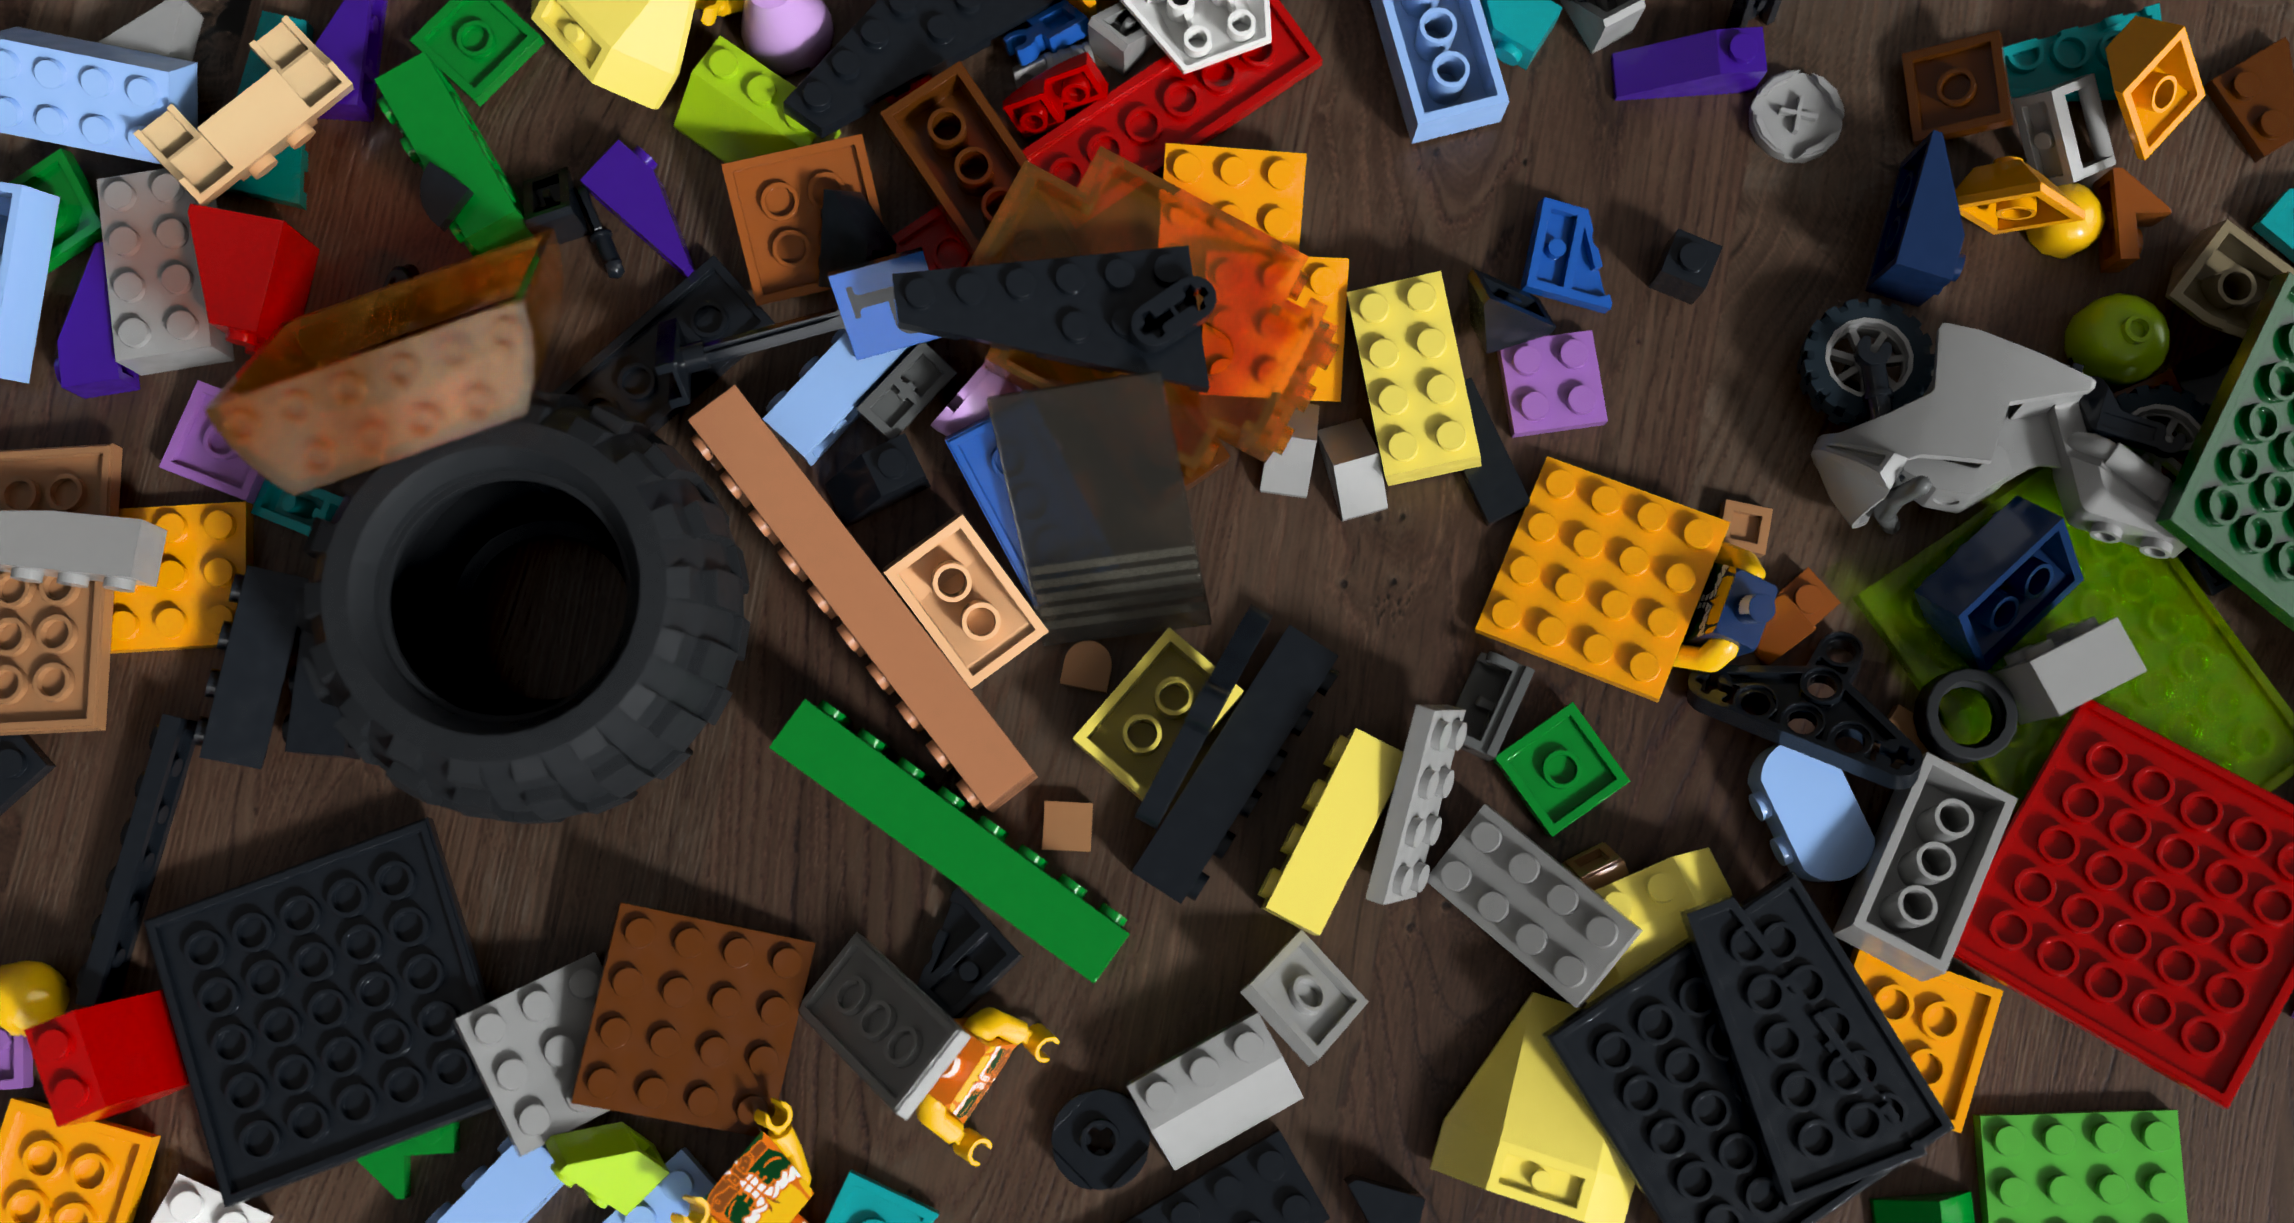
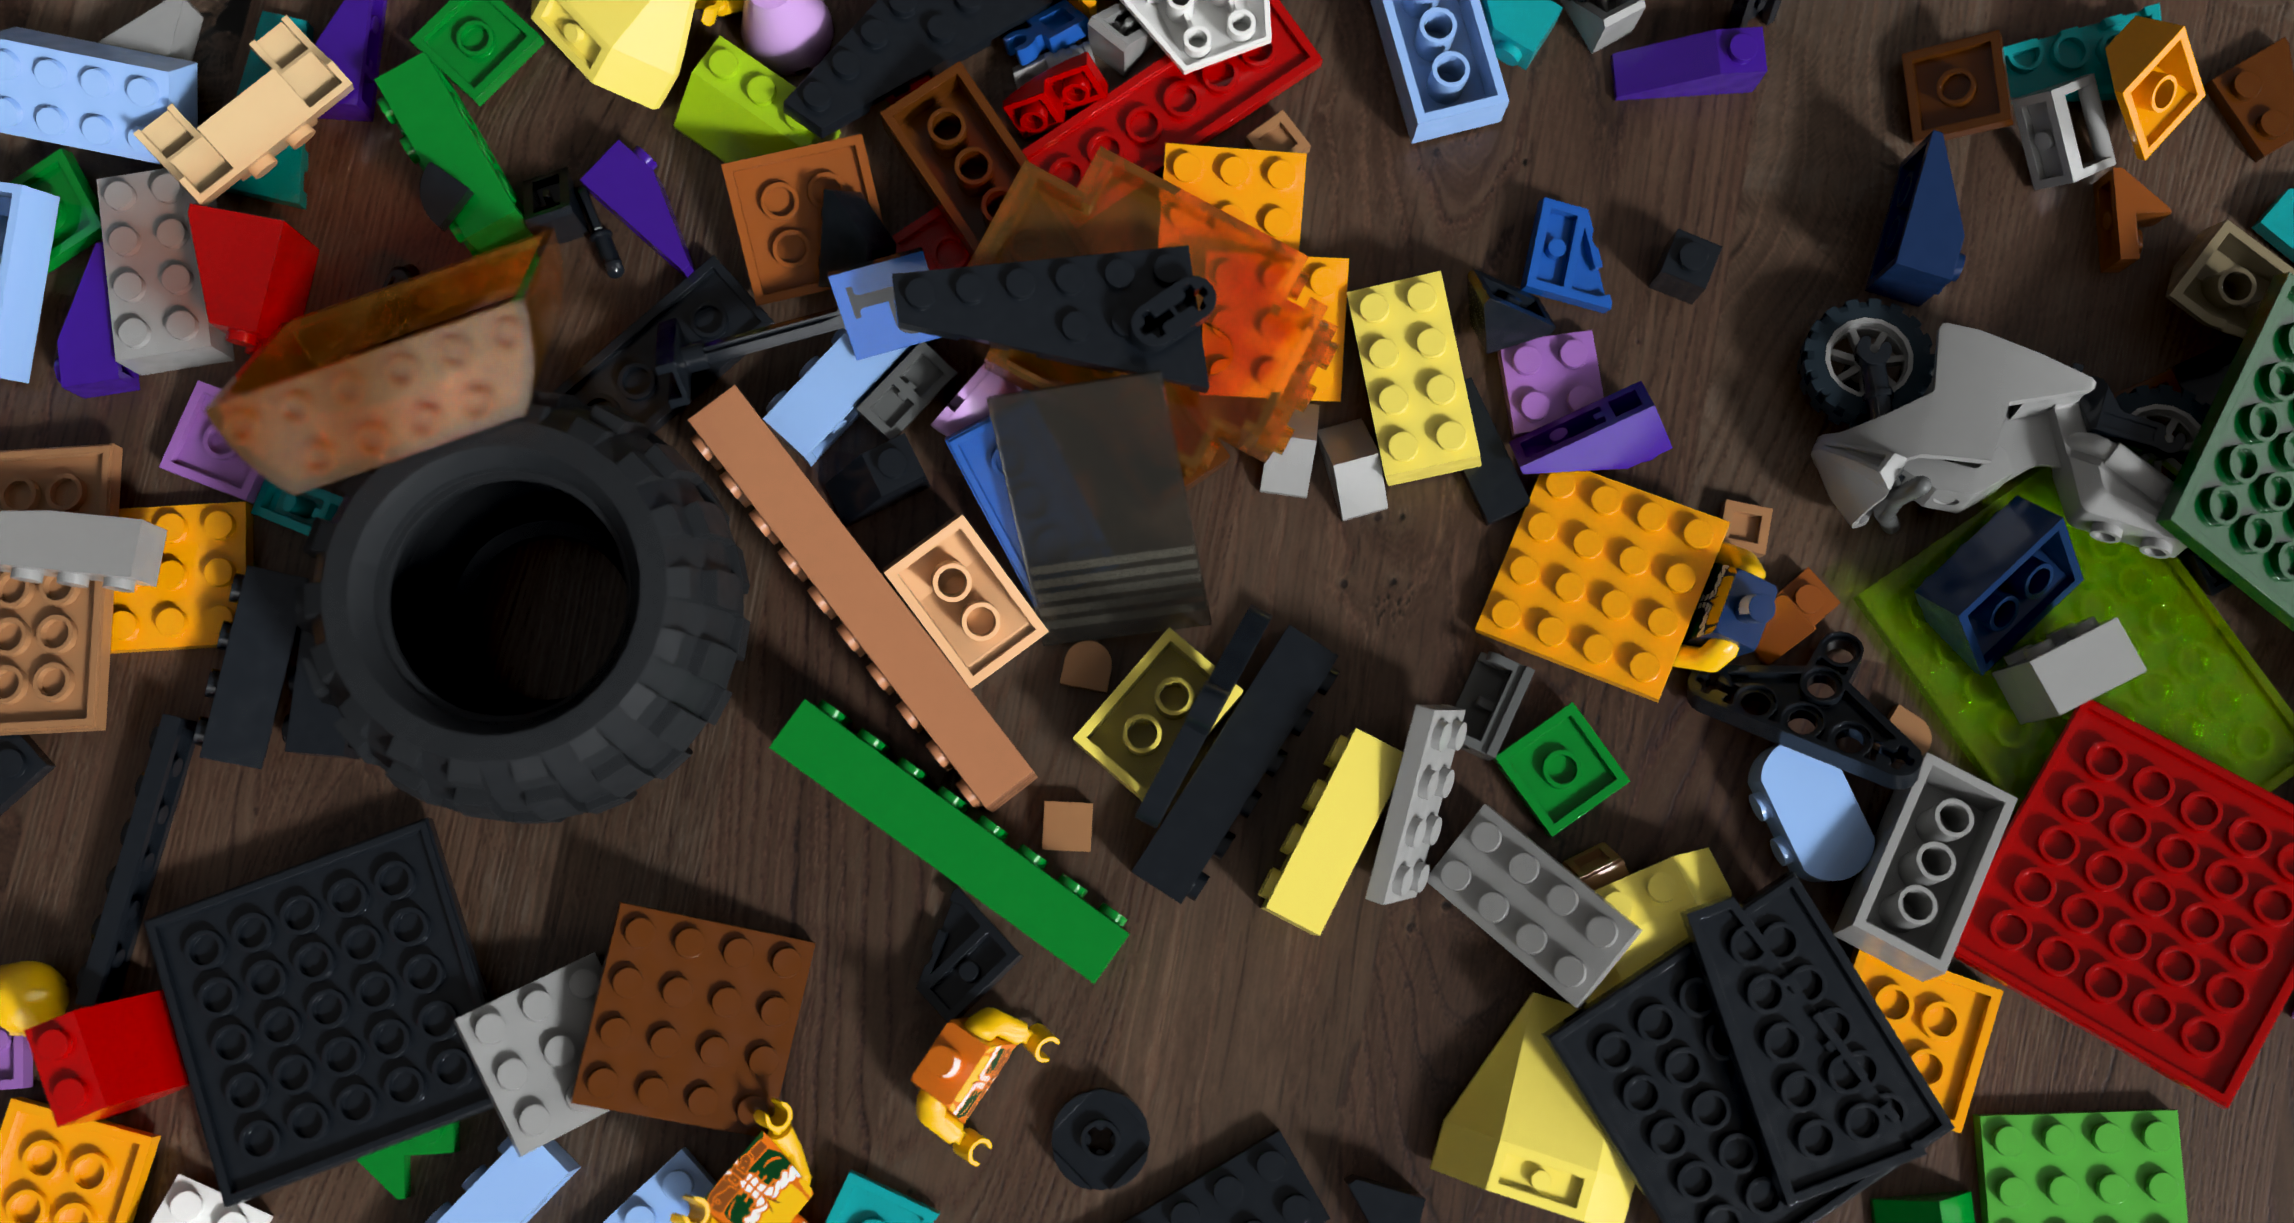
(609, 1163): lime slope -> none
(883, 1025): light grey tile -> none
(1214, 1090): light grey slope -> none
(1278, 135): none -> medium nougat tile
(1304, 997): light grey plate -> none
(1600, 436): none -> dark purple slope
(1796, 116): light grey tile -> none
(2001, 706): black tyre -> none
(2013, 198): light orange slope -> none
(2070, 238): yellow hair -> none
(2118, 339): lime cylinder -> none

